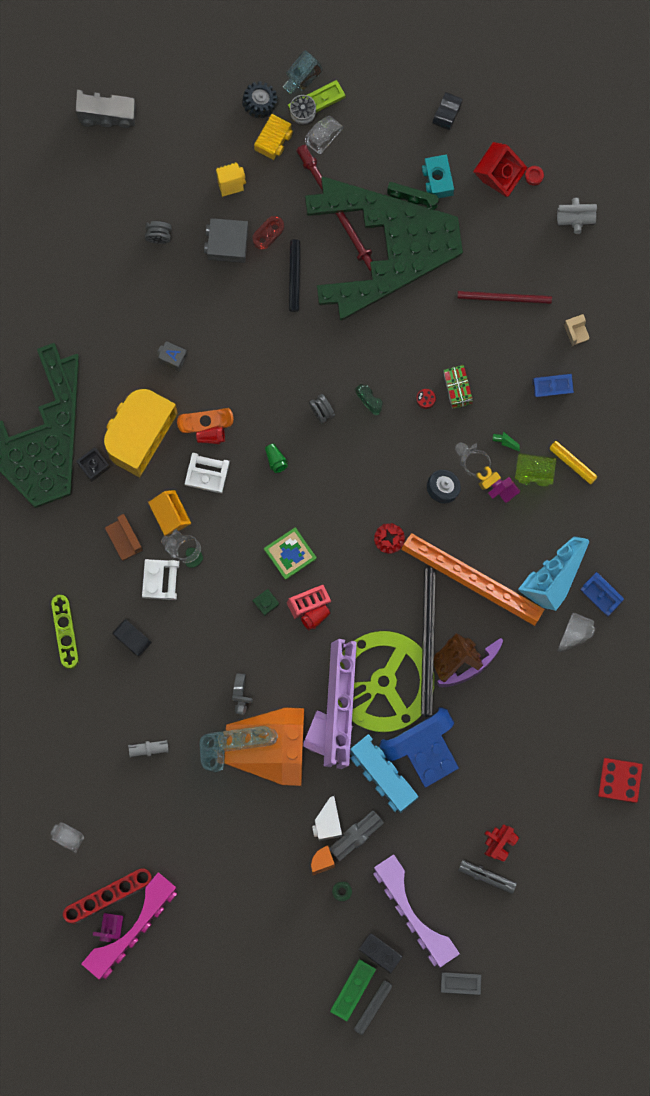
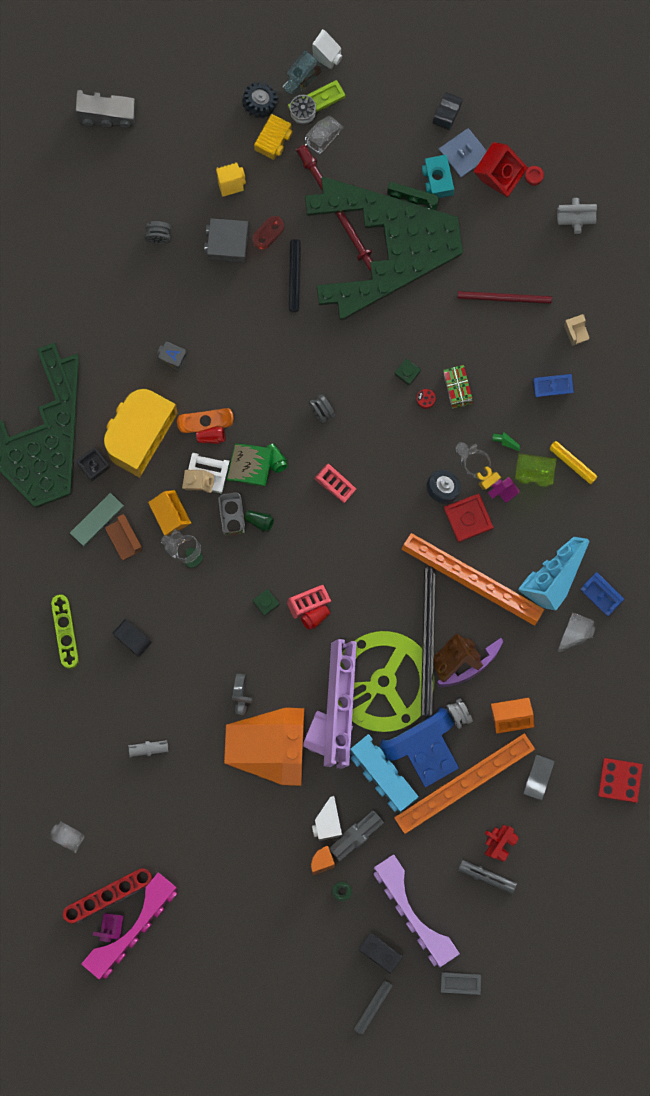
(97, 519): none -> sand green tile
(154, 579): white plate -> none
(198, 480): none -> tan bracket
(235, 497): none -> light grey piece
(238, 743): clear light blue beam -> none
(250, 464): none -> slope
(260, 520): none -> dark green cone
(290, 553): tile -> none
(326, 50): none -> white slope
(339, 478): none -> coral slope
(353, 990): green plate -> none
(367, 398): clear green plate -> none
(385, 546): red gear -> none
(407, 372): none -> dark green plate
(459, 713): none -> light grey wheel
(463, 152): none -> sand blue piece
(464, 783): none -> orange plate
(468, 518): none -> red tile
(512, 715): none -> orange brick
(539, 777): none -> dark grey slope

